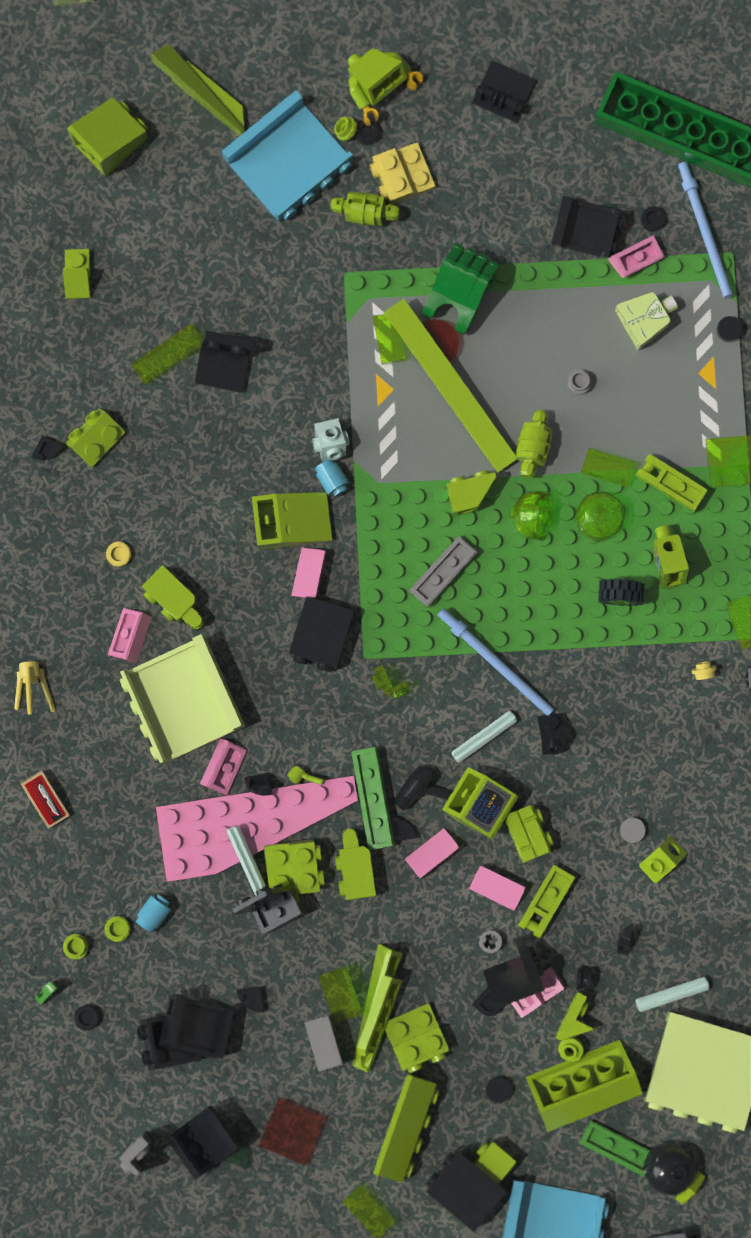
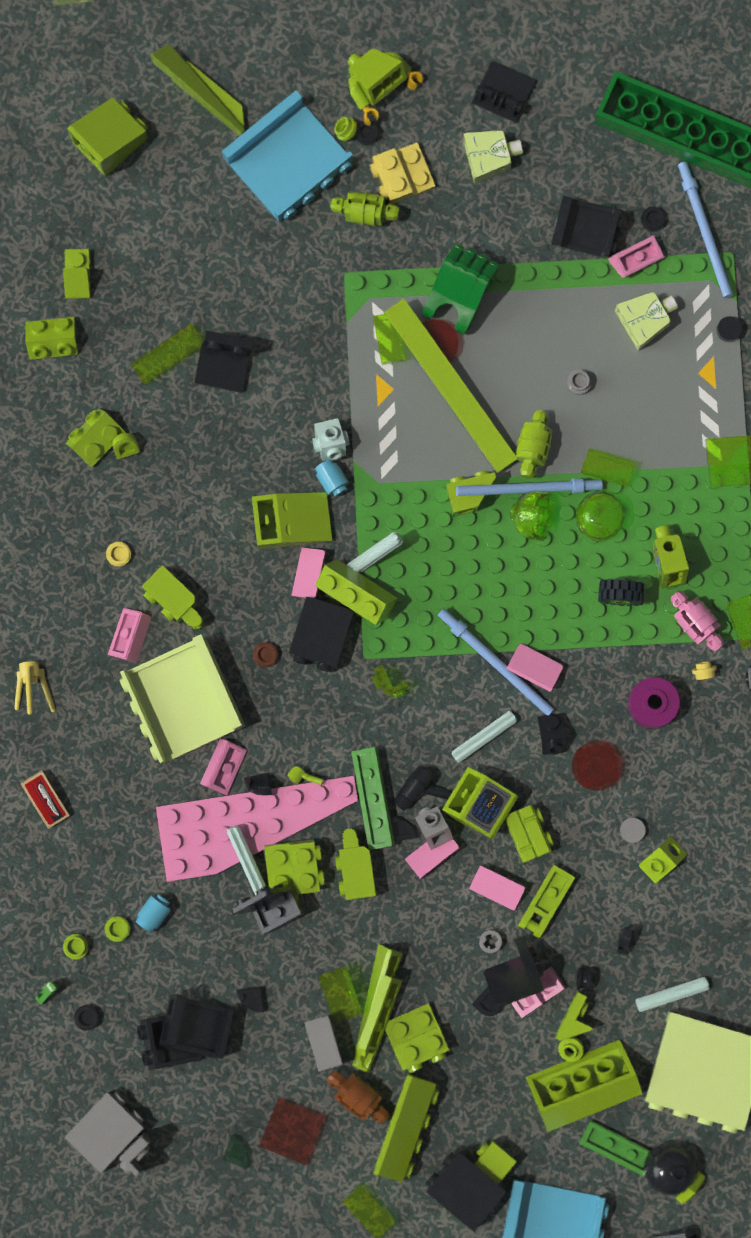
(47, 449): black tile -> none
(51, 338): none -> lime bracket
(105, 1131): none -> light grey brick
(125, 445): none -> lime tile
(203, 1142): black bracket -> none
(265, 654): none -> copper tile
(356, 591): none -> lime brick
(357, 1096): none -> dark orange piece
(376, 552): none -> light aqua axle
(433, 827): none -> light grey brick
(443, 571): light grey tile -> none
(489, 153): none -> yellowish green torso
(498, 1089): black tile -> none
(535, 667): none -> bright pink slope
(575, 486): none -> light blue bar
(596, 766): none -> clear red tile
(640, 710): none -> magenta piece
(671, 483): lime plate -> none
(697, 620): none -> bright pink piece

